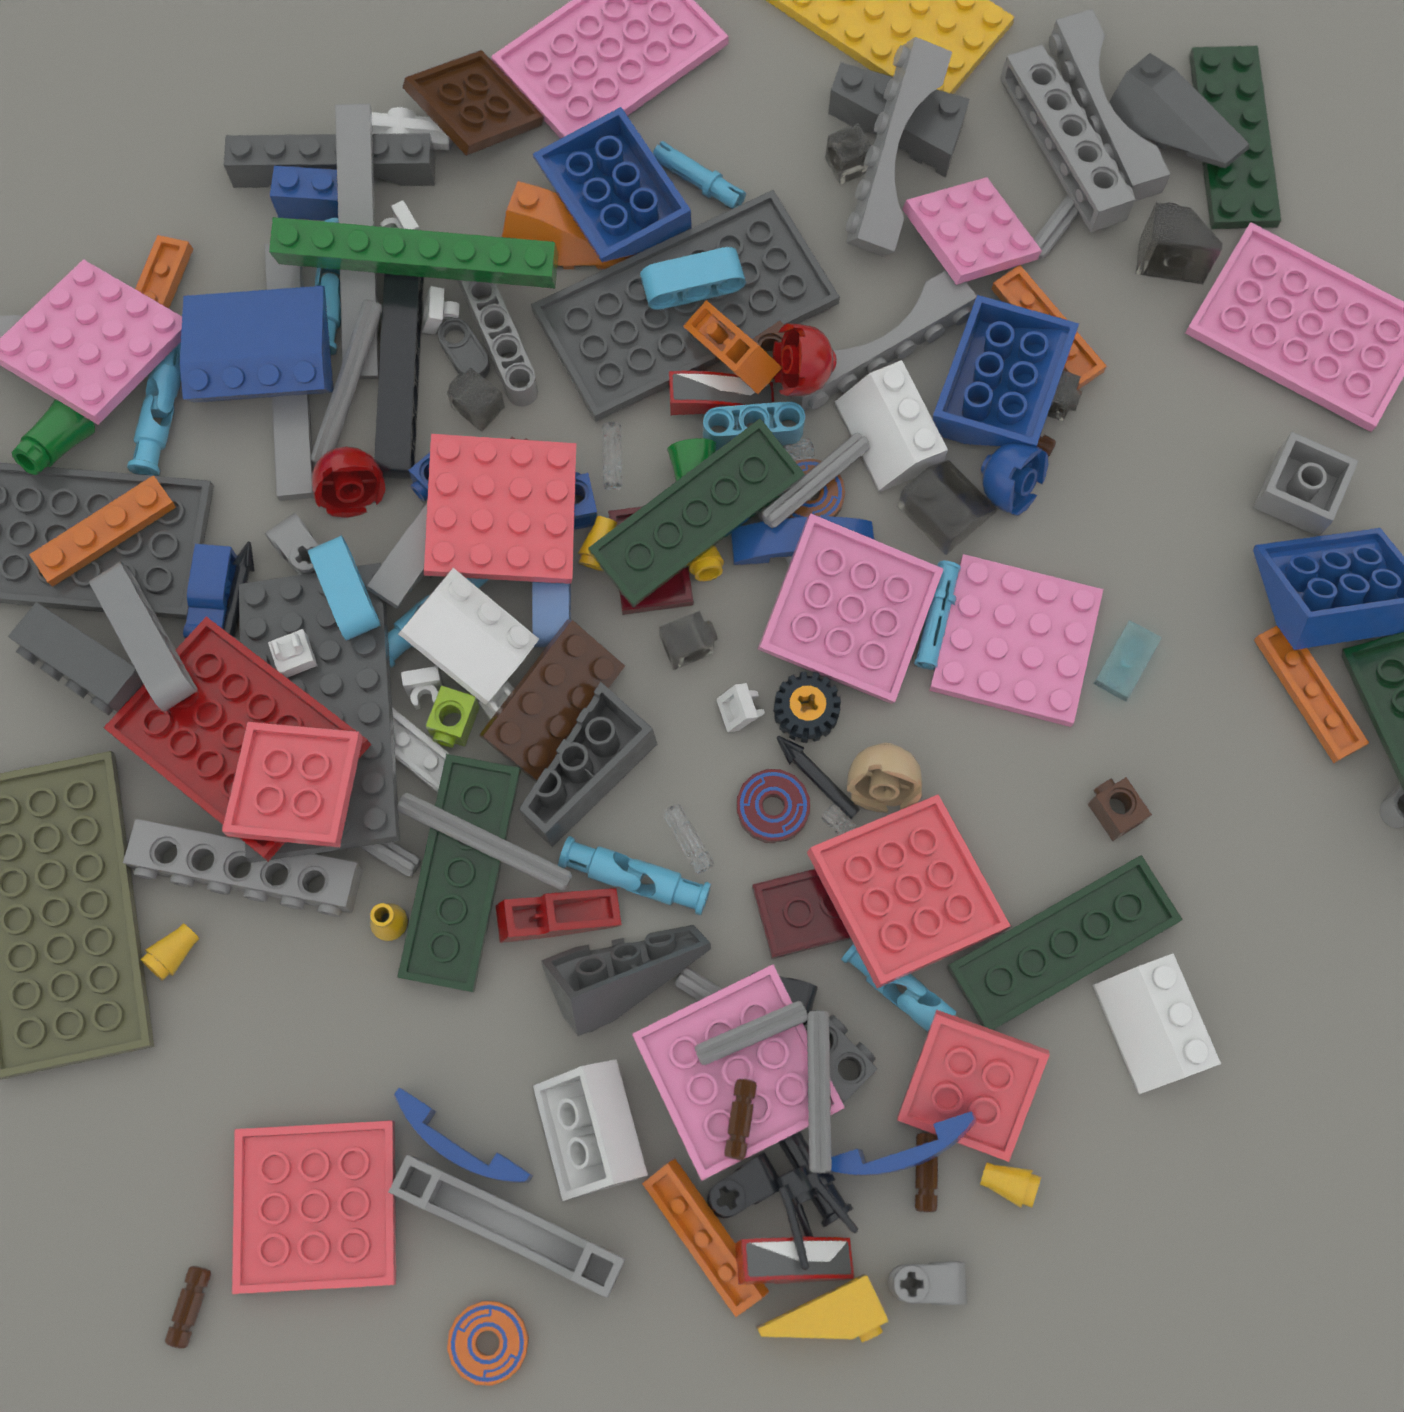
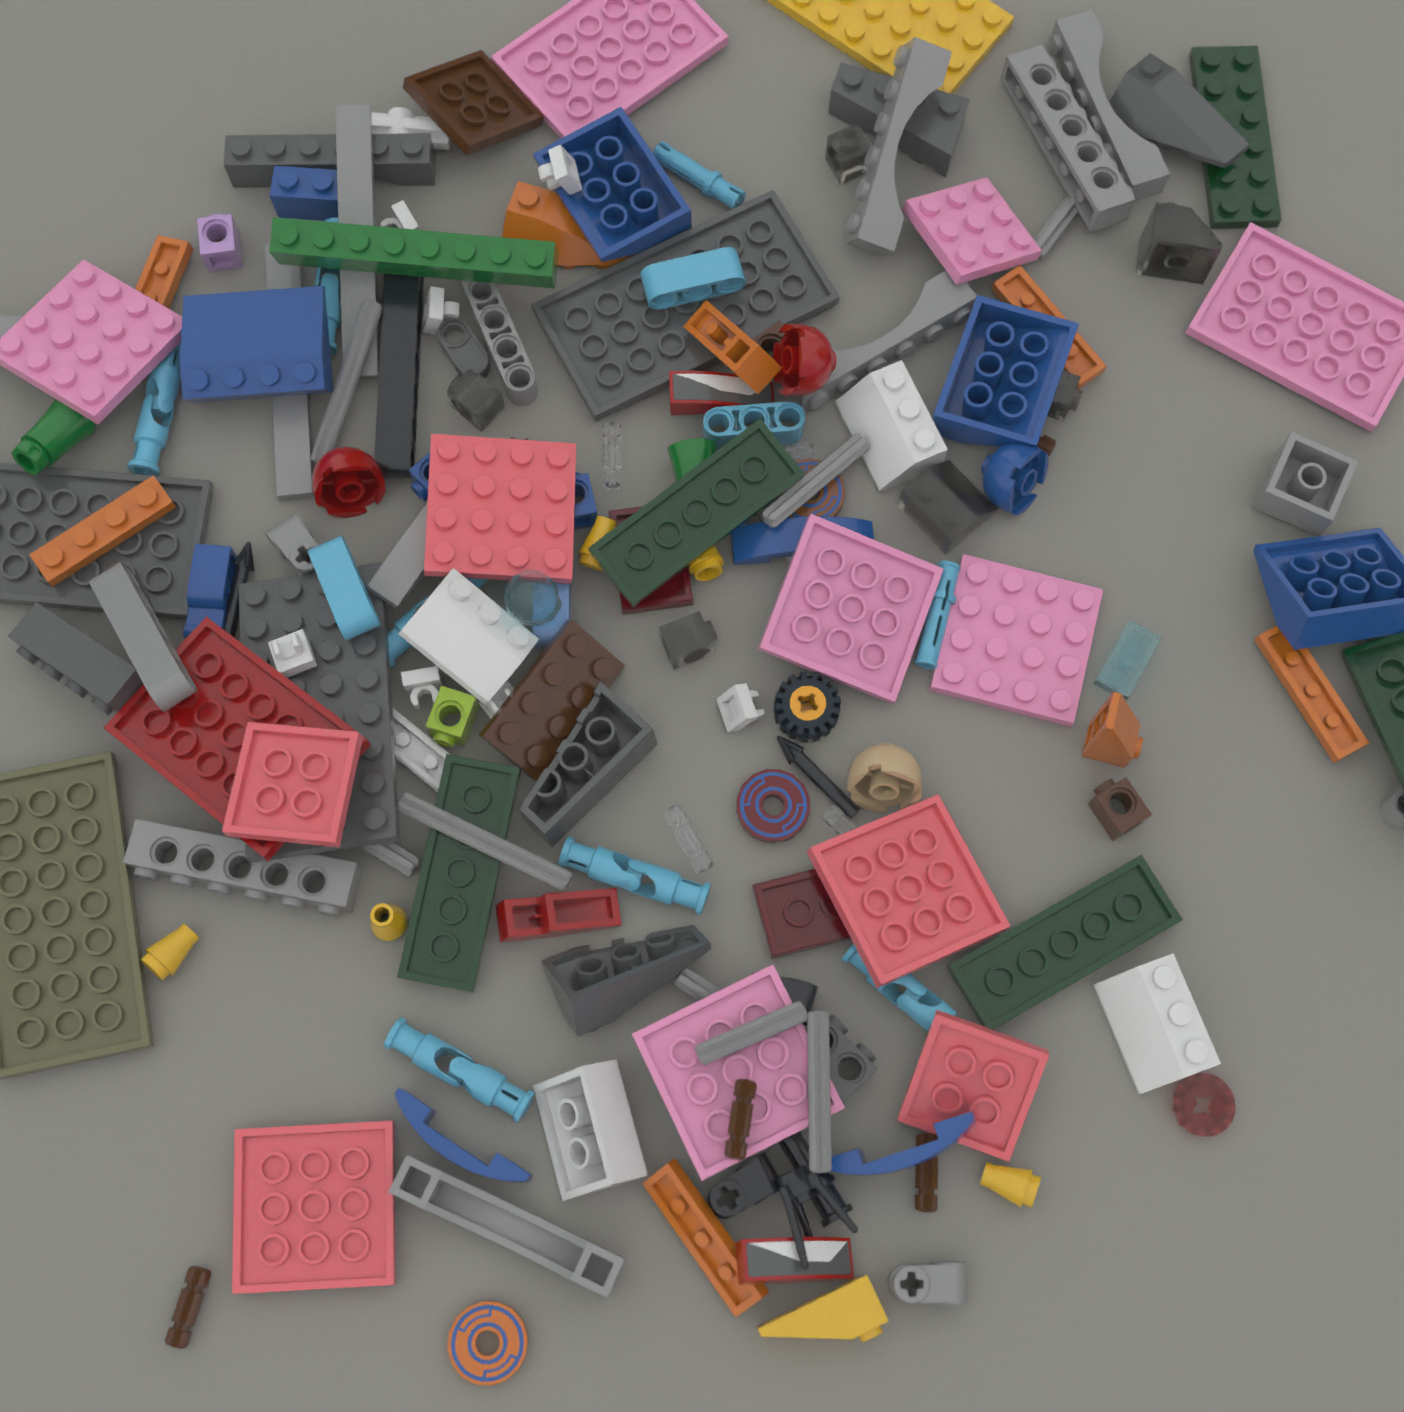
(222, 254): none -> lavender brick
(479, 1080): none -> medium azure piece
(532, 600): none -> clear light blue hair
(561, 171): none -> white tile
(1113, 733): none -> orange slope
(1221, 1106): none -> clear red gear

